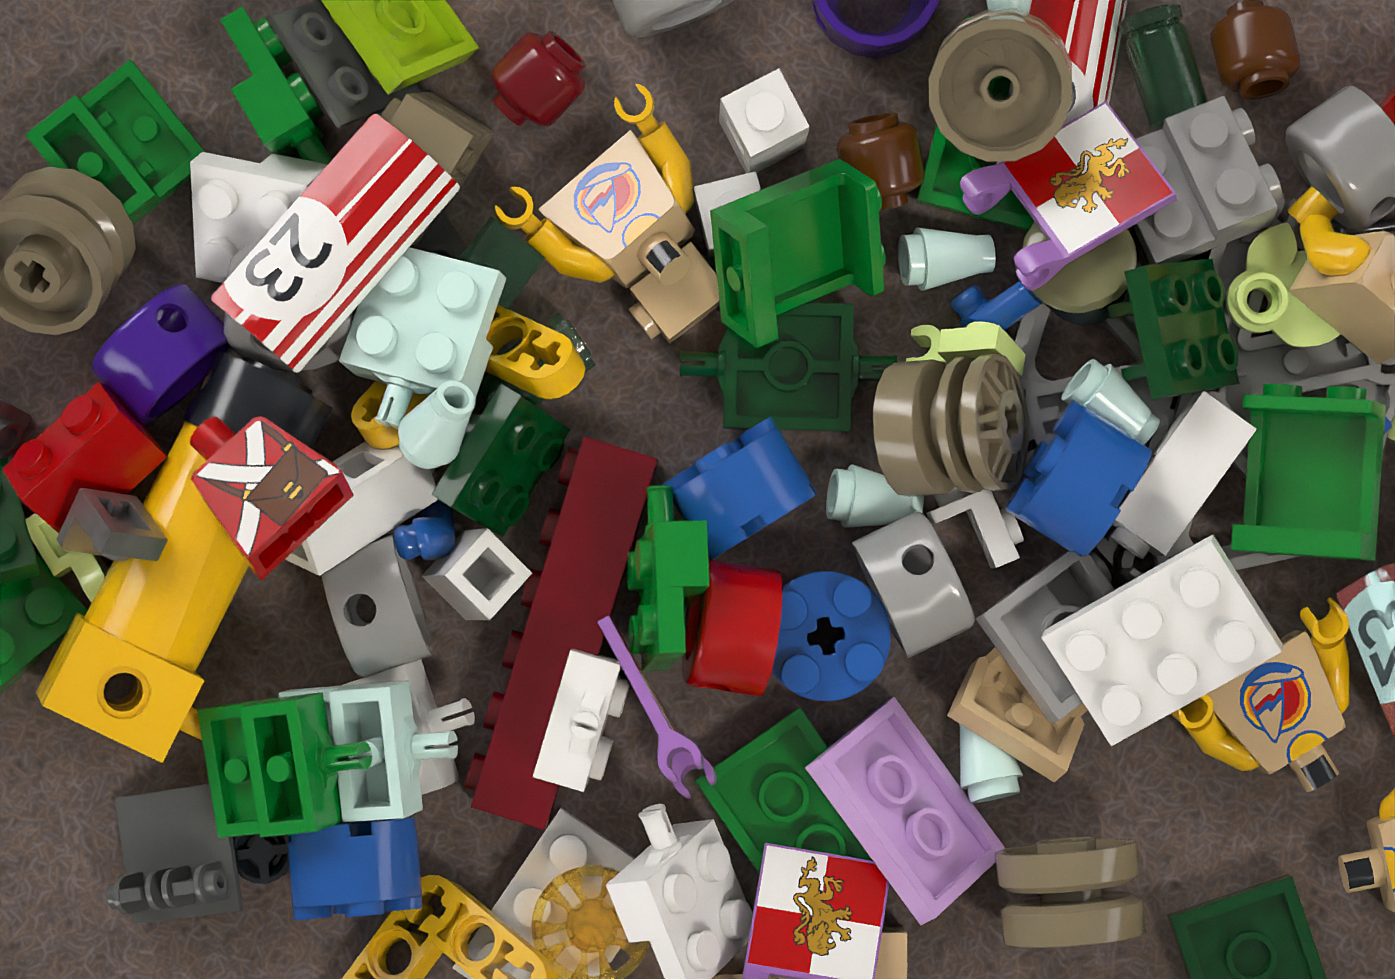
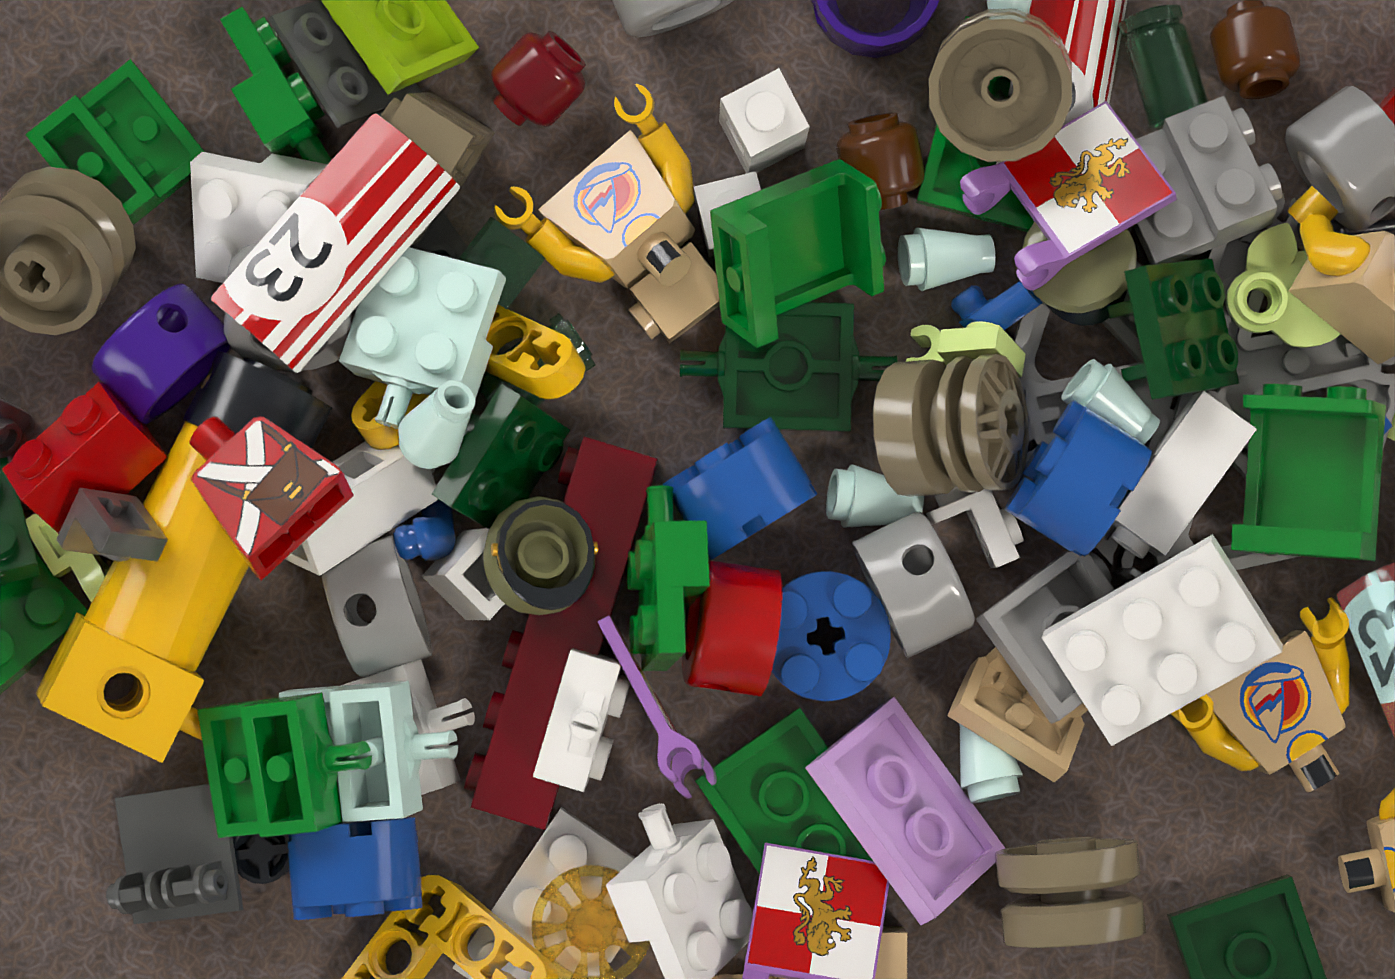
(539, 556): none -> olive piece

